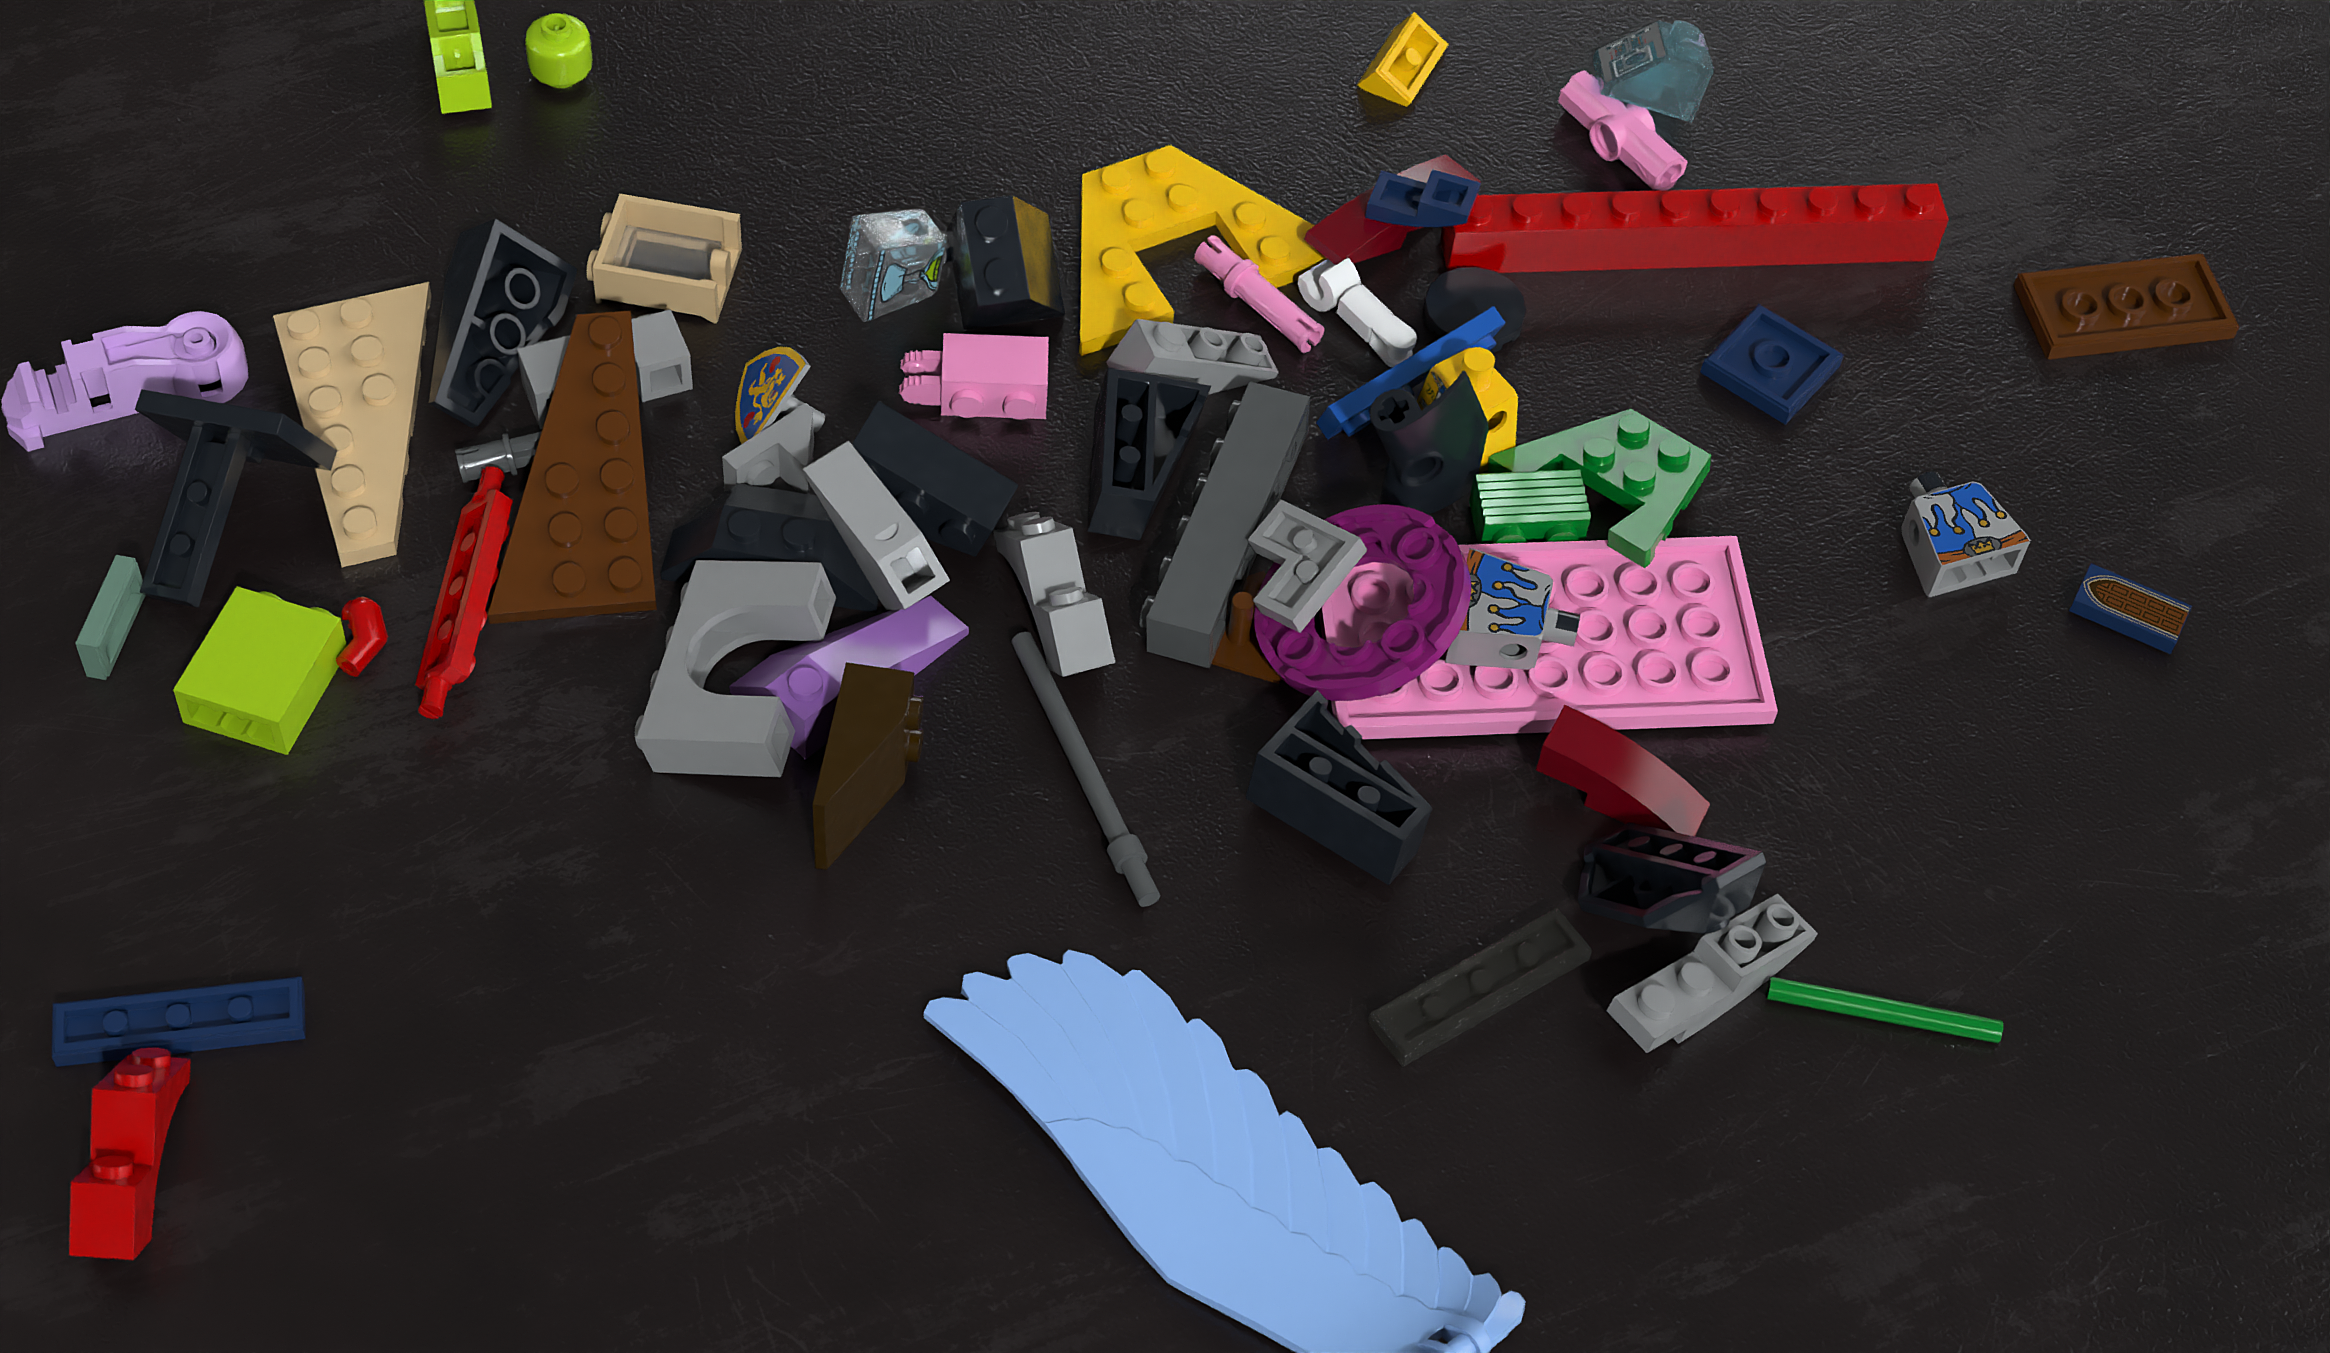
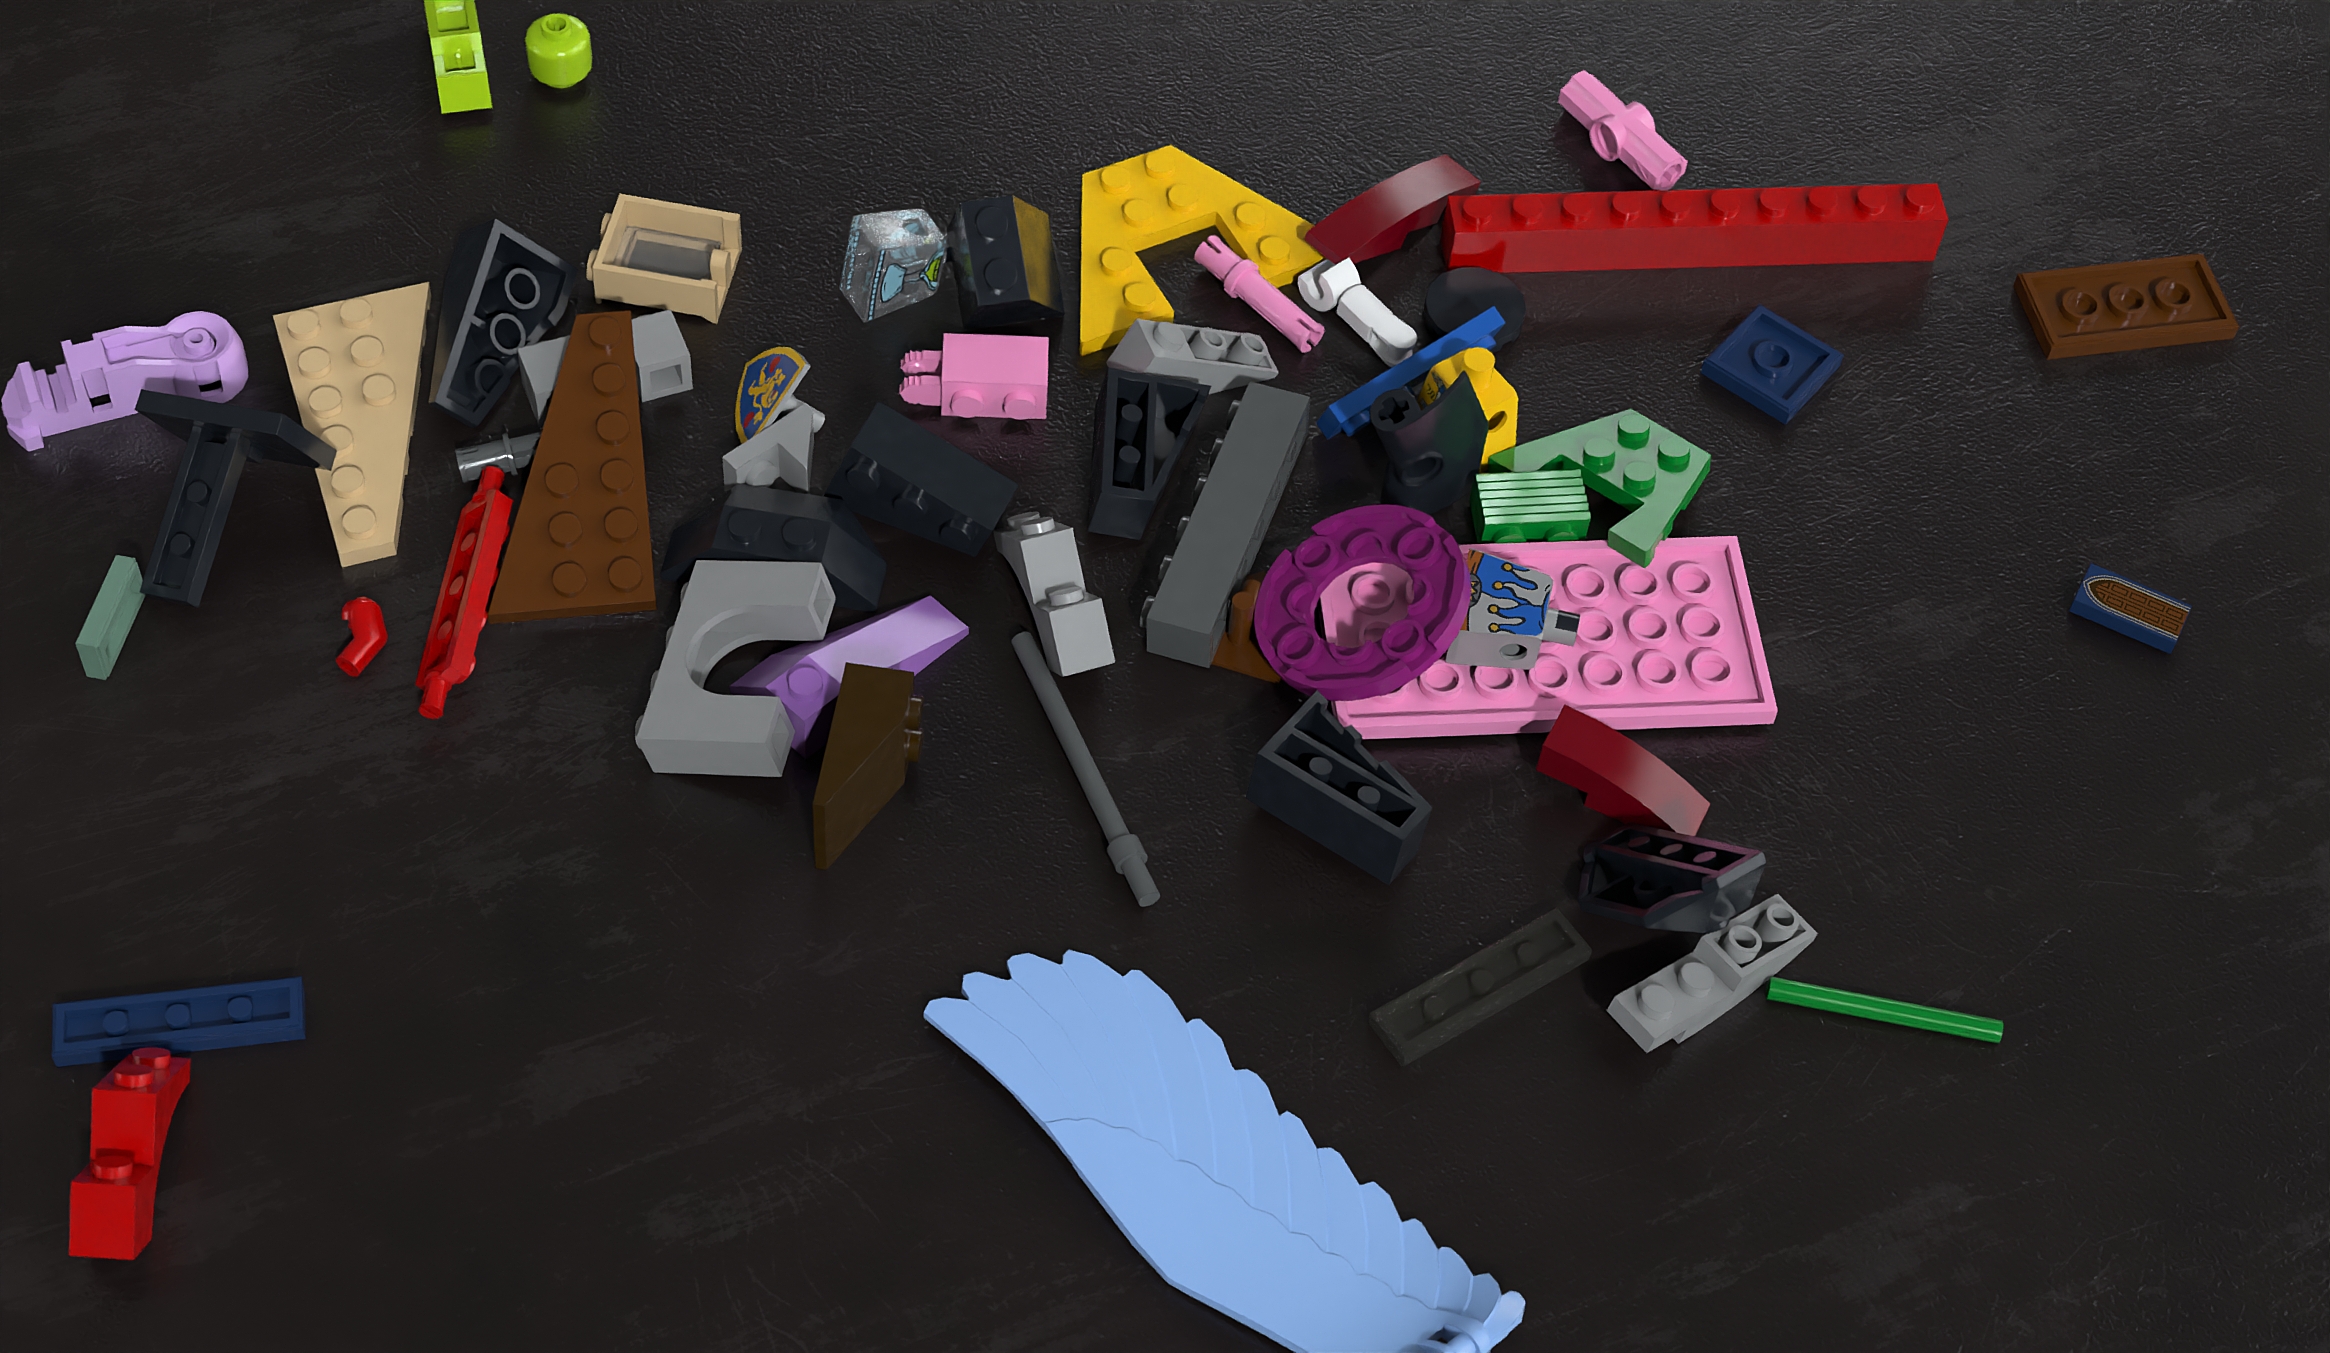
(261, 670): lime brick -> none
(875, 529): light grey slope -> none
(1312, 562): light grey plate -> none
(1404, 61): yellow slope -> none
(1409, 202): dark blue slope -> none
(1657, 68): clear light blue slope -> none
(1959, 535): torso -> none

